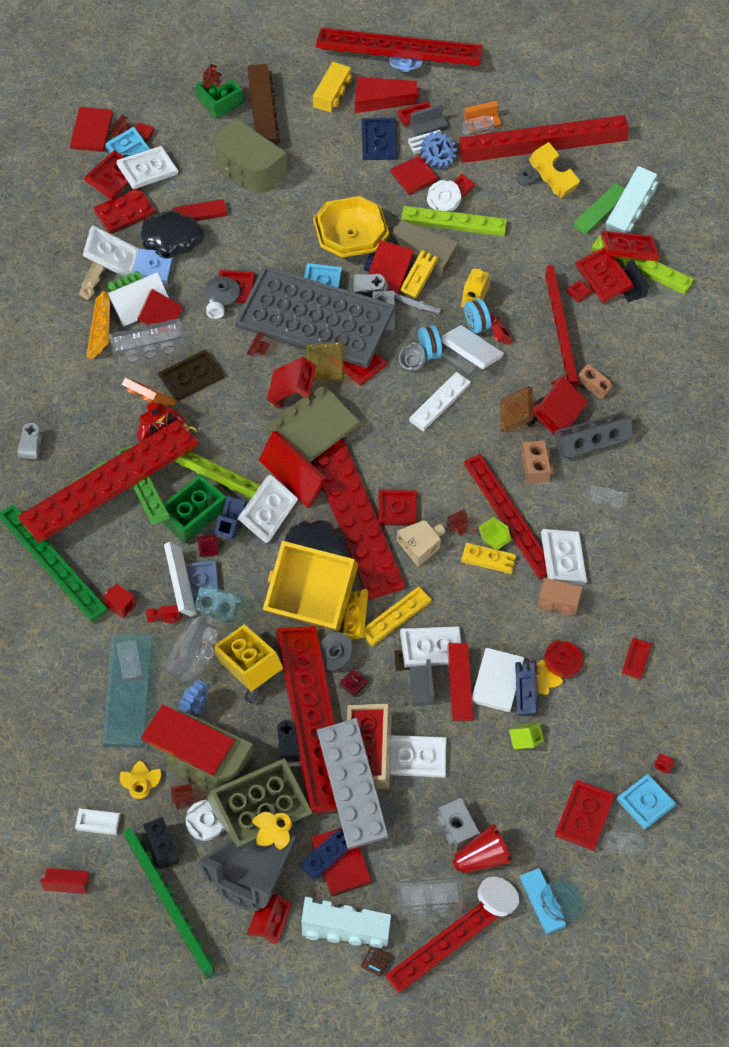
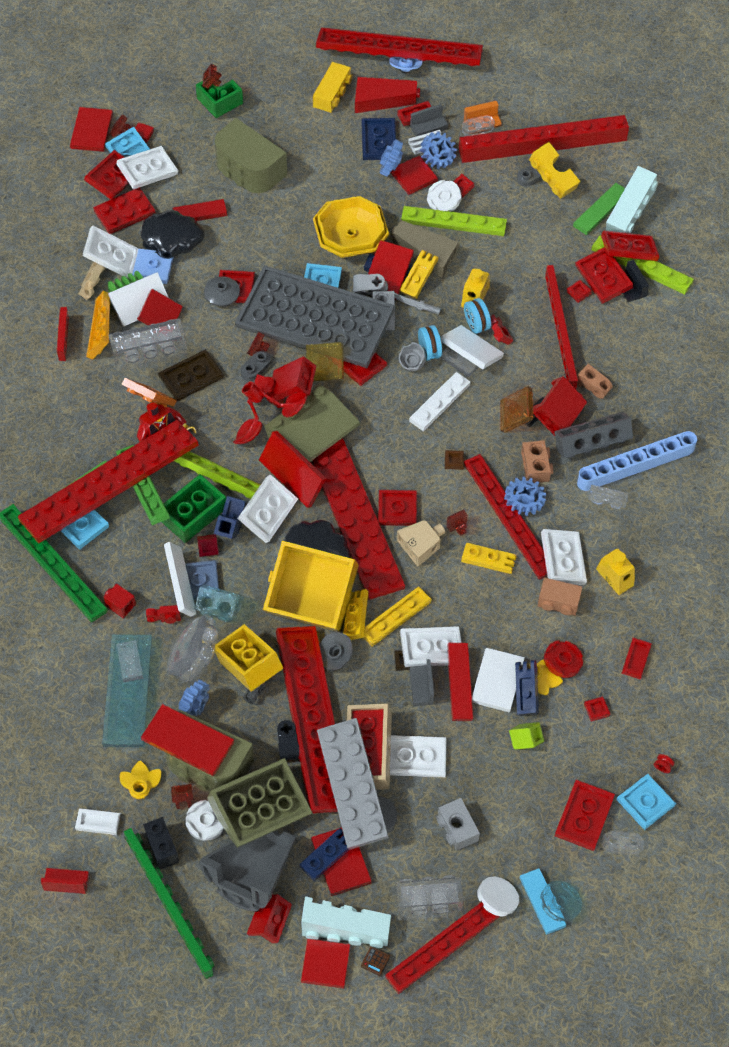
(30, 442): light grey piece -> none
(62, 334): none -> red tile
(85, 529): none -> medium azure plate
(215, 310): white tile -> none
(255, 393): none -> red plant
(257, 365): none -> dark grey plate
(263, 102): reddish brown brick -> none
(270, 831): yellow plate -> none
(325, 963): none -> red tile
(353, 682): dark red tile -> none
(391, 158): none -> medium blue gear
(454, 459): none -> reddish brown tile
(482, 852): red cone -> none
(495, 533): lime panel -> none
(525, 495): none -> medium blue gear
(597, 708): none -> red tile
(615, 568): none -> yellow torso
(644, 455): none -> light blue beam

